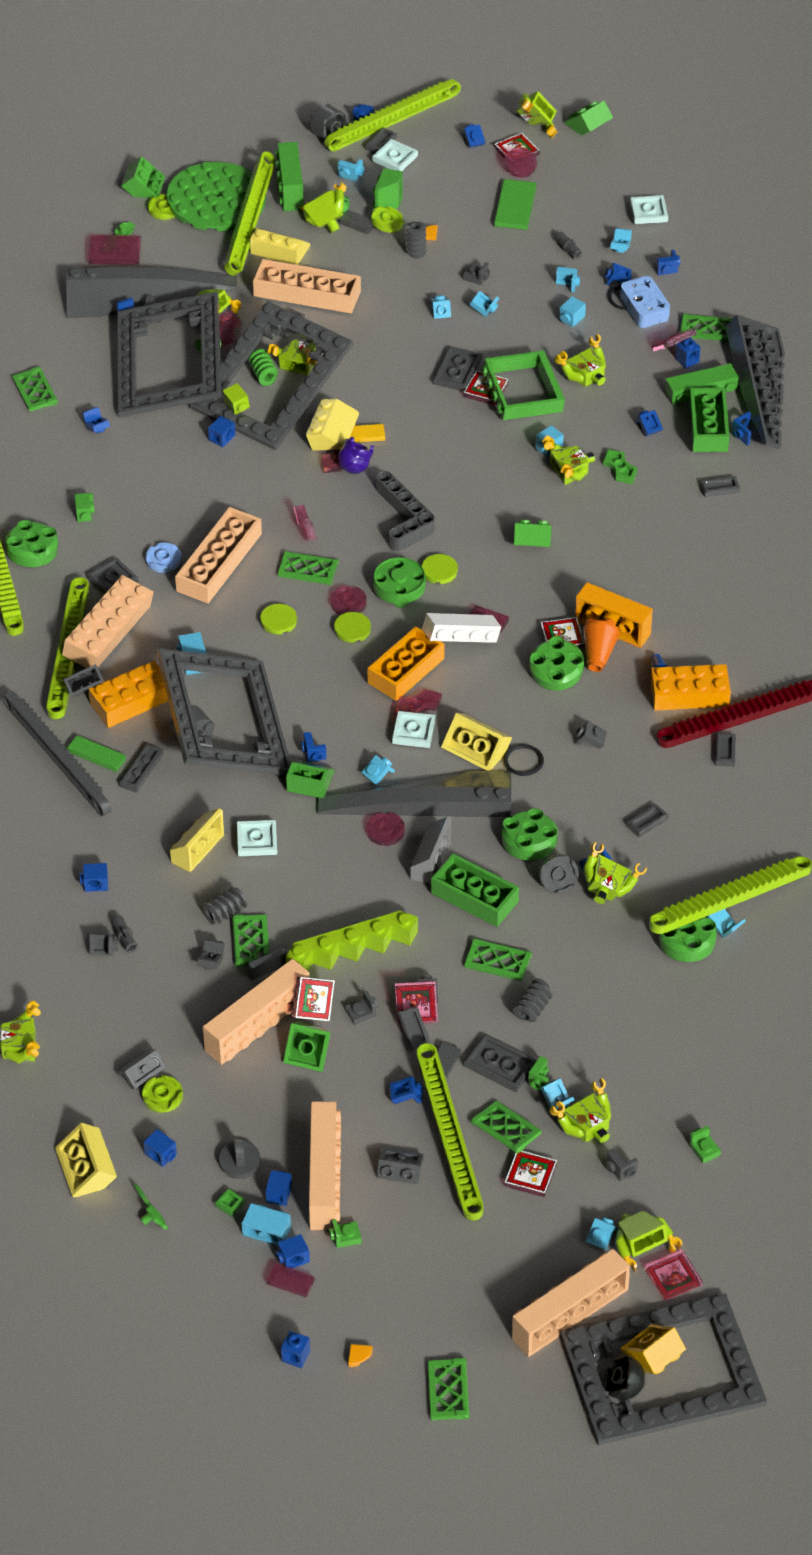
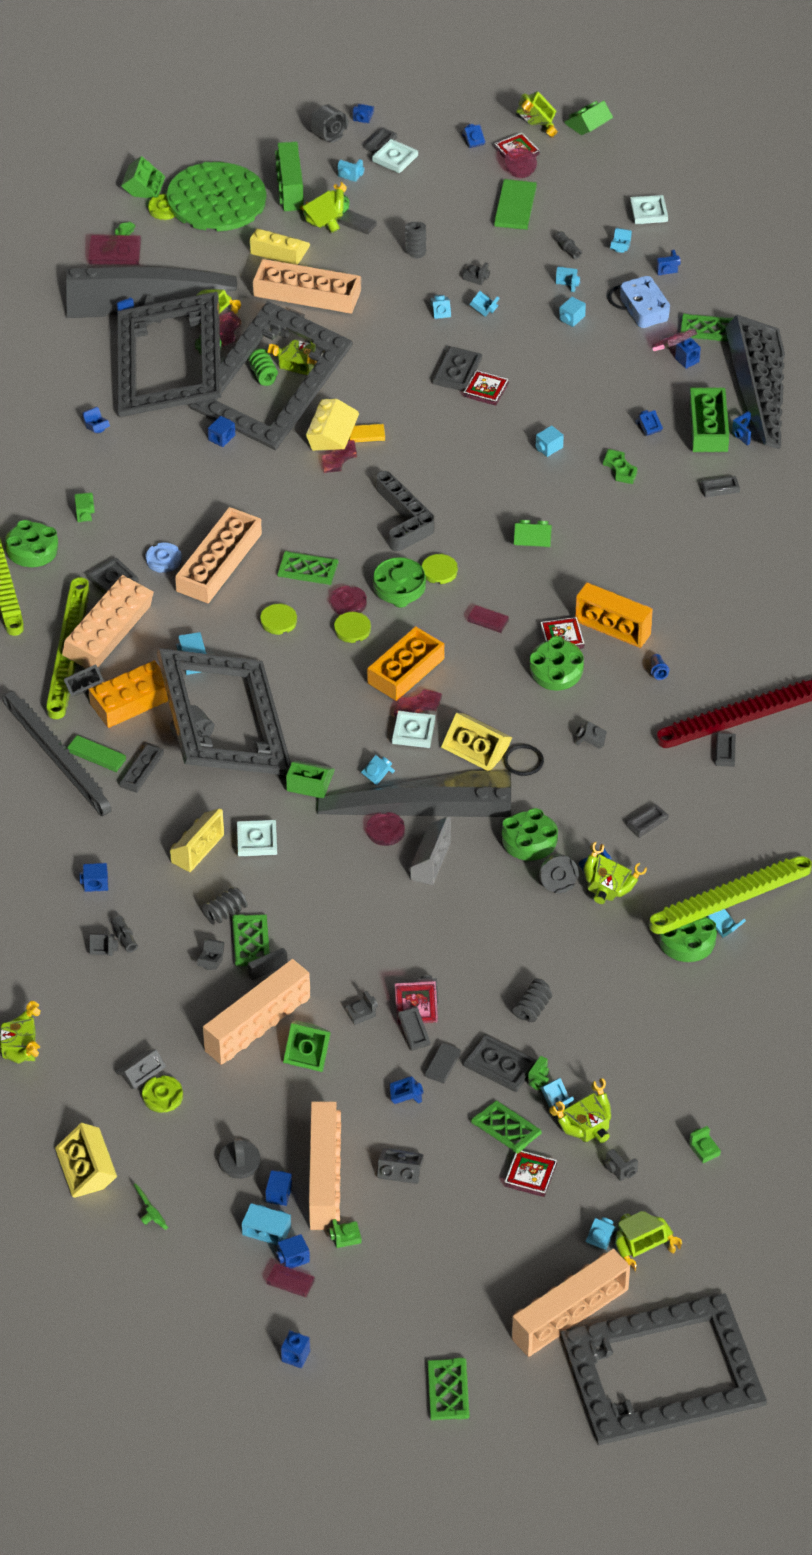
(28, 375): bright green window -> none
(160, 1148): blue brick -> none
(229, 1202): bright green tile -> none
(236, 398): lime brick -> none
(249, 213): lime gear -> none
(305, 523): clear pink tile -> none
(313, 753): blue bracket -> none
(313, 998): tile -> none
(353, 939): lime brick -> none
(354, 456): dark purple hair -> none
(359, 1354): light orange tile -> none
(387, 219): lime tile -> none
(388, 189): bright green slope -> none
(392, 115): lime gear -> none
(431, 232): light orange tile -> none
(450, 1132): lime gear -> none
(461, 627): white brick -> none
(475, 890): bright green brick -> none
(510, 952): bright green window -> none
(518, 362): bright green window -> none
(568, 461): lime torso -> none
(586, 366): lime torso -> none
(599, 642): orange cone -> none
(617, 273): blue bracket -> none
(624, 1378): pearl dark grey cylinder -> none
(655, 1347): yellow slope -> none
(673, 1275): clear pink tile -> none
(679, 386): bright green brick -> none
(690, 687): light orange brick -> none

